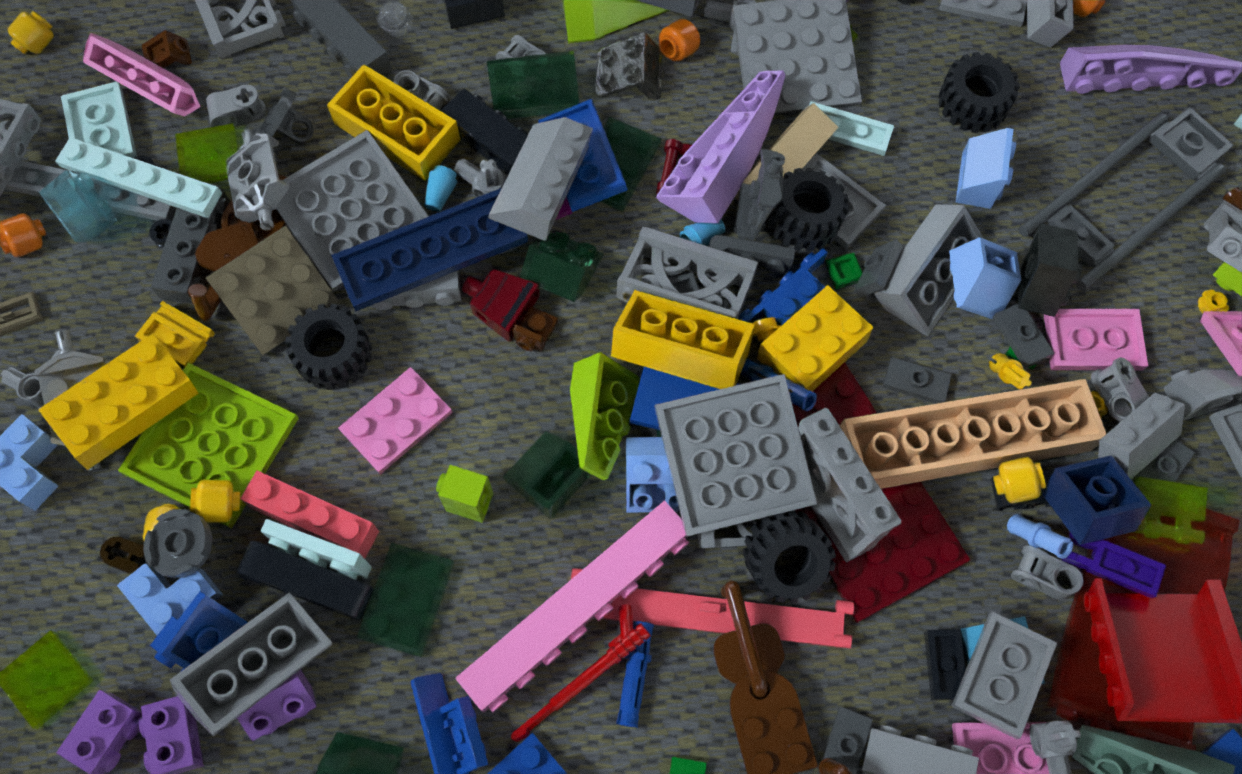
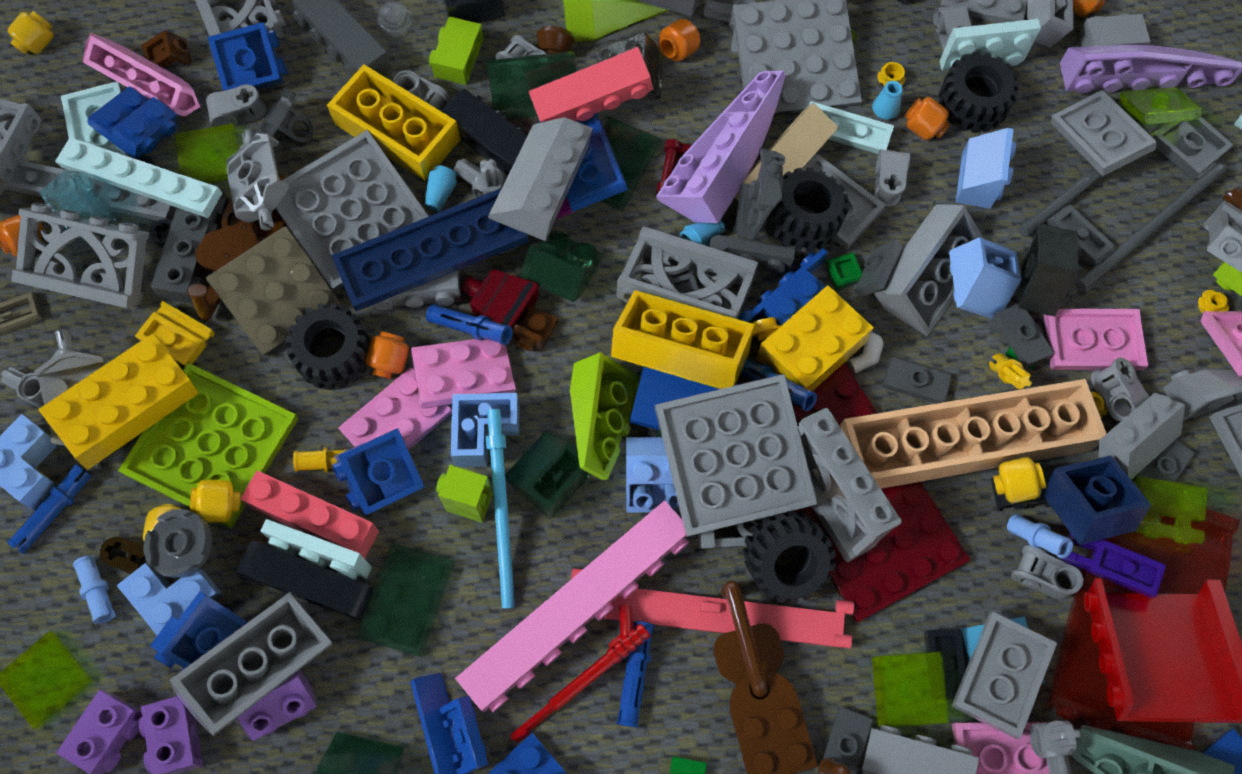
(47, 277): none -> light grey fence
(50, 509): none -> blue pin
(94, 589): none -> light blue pin
(134, 122): none -> blue plate
(248, 57): none -> blue plate
(315, 459): none -> yellow axle
(377, 472): none -> blue plate
(387, 354): none -> orange head
(456, 50): none -> lime brick
(461, 369): none -> bright pink plate
(471, 425): none -> light blue brick
(496, 332): none -> blue pin
(496, 443): none -> medium azure bar
(554, 39): none -> reddish brown cone
(593, 88): none -> coral brick
(870, 355): none -> white arm
(888, 102): none -> medium azure cone
(891, 69): none -> yellow plate
(891, 173): none -> light grey piece
(910, 690): none -> clear neon green plate
(927, 118): none -> orange head
(948, 18): none -> light grey piece
(1006, 40): none -> light aqua plate
(1103, 133): none -> light grey plate
(1114, 30): none -> light grey brick
(1160, 105): none -> clear neon green plate

